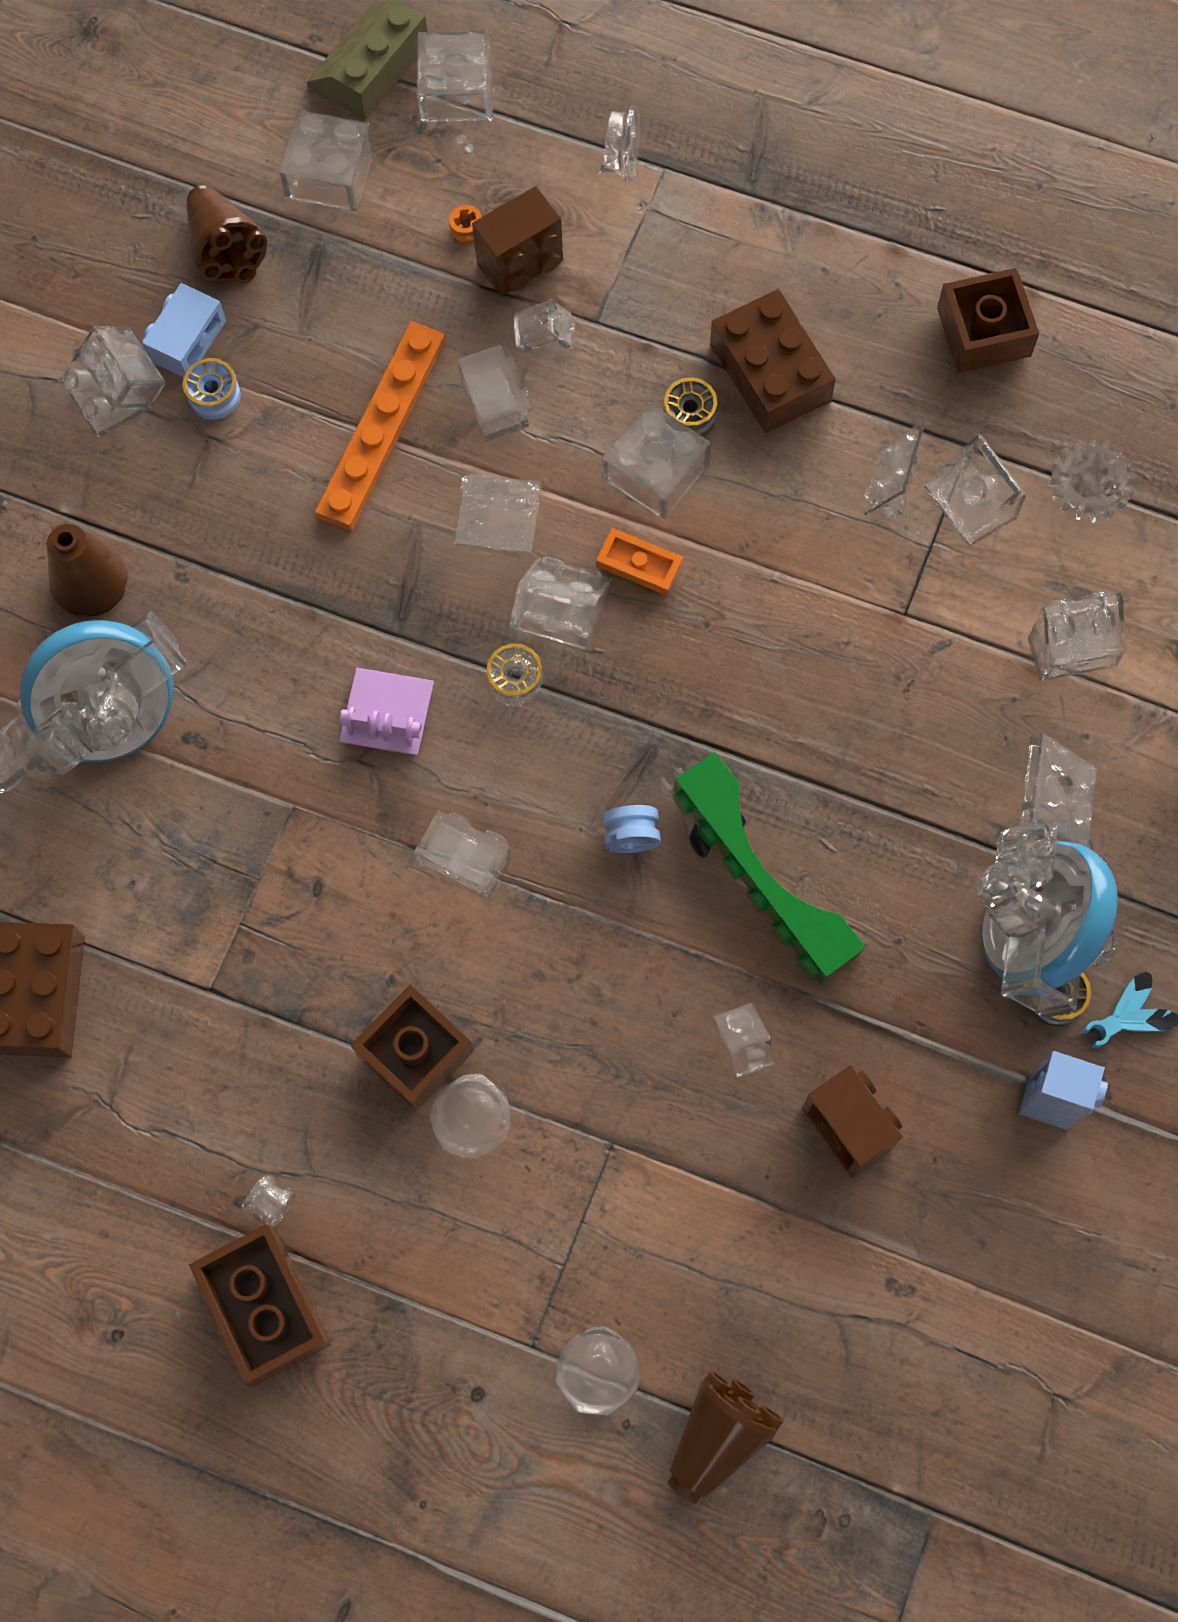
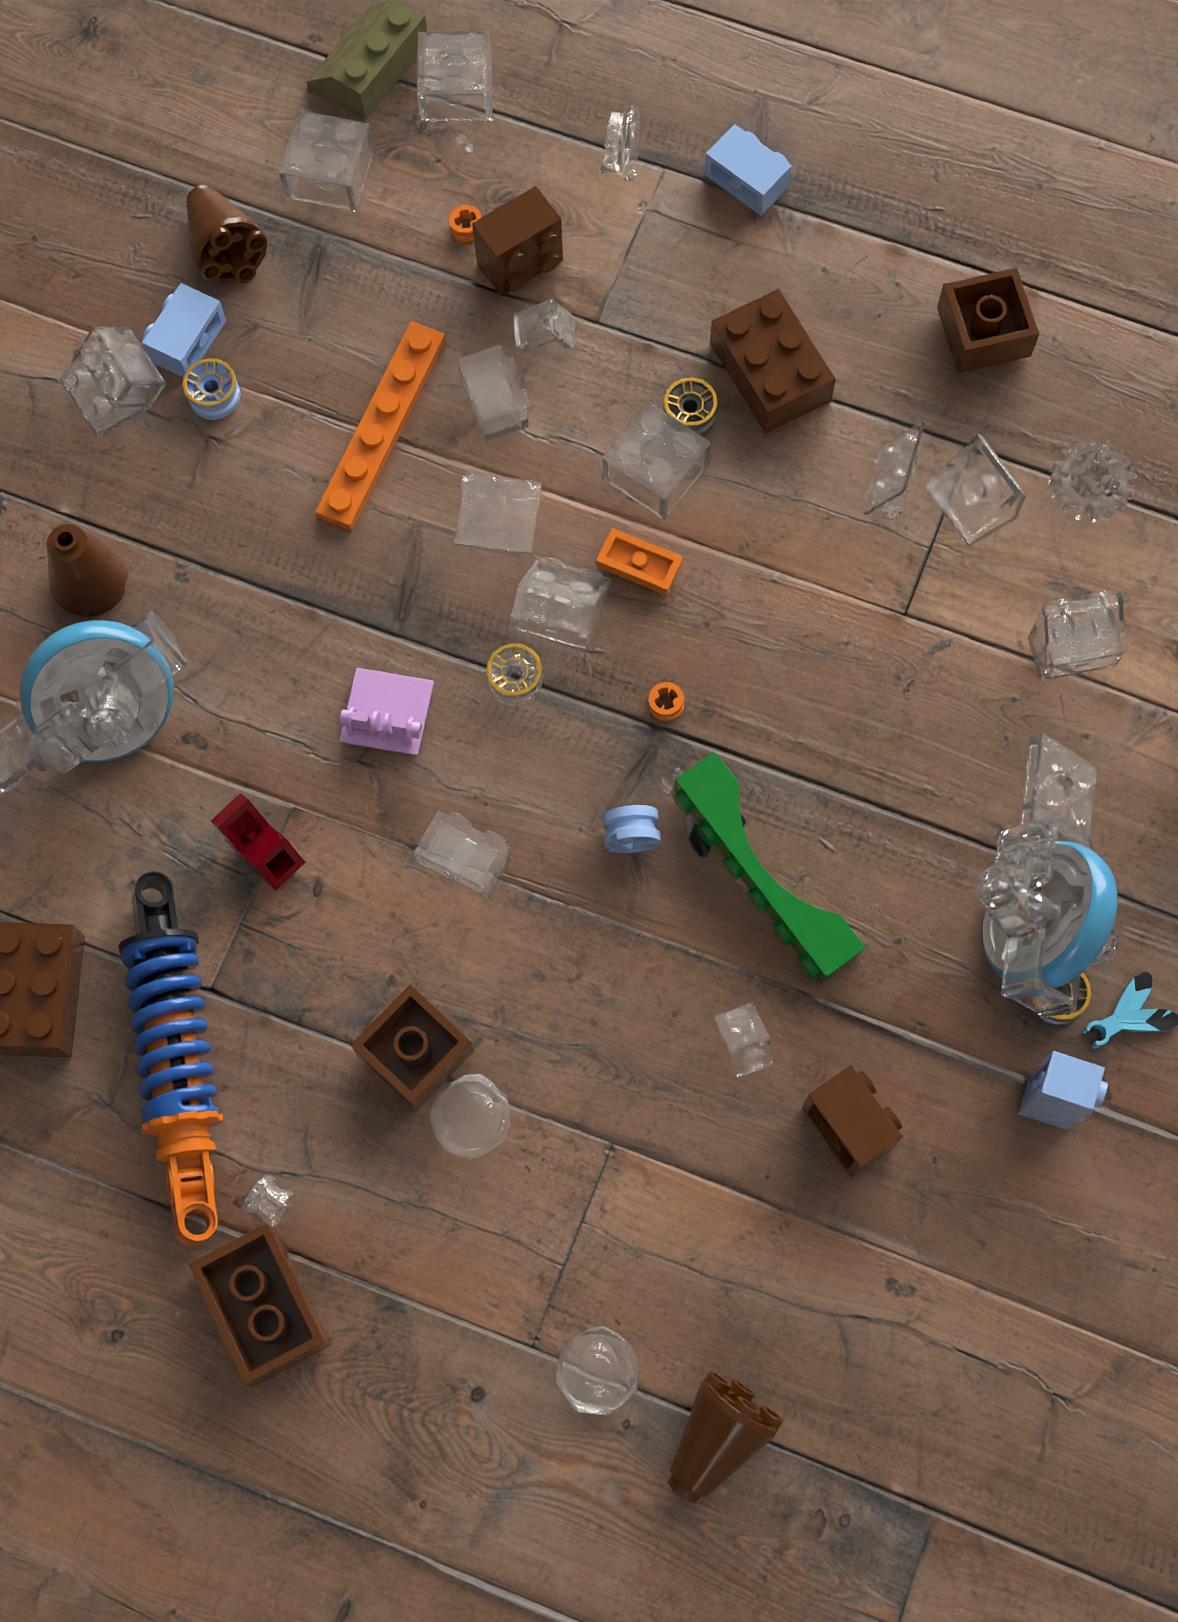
(172, 1054): none -> piece
(257, 842): none -> dark red brick
(678, 703): none -> orange bush
(748, 169): none -> light blue brick

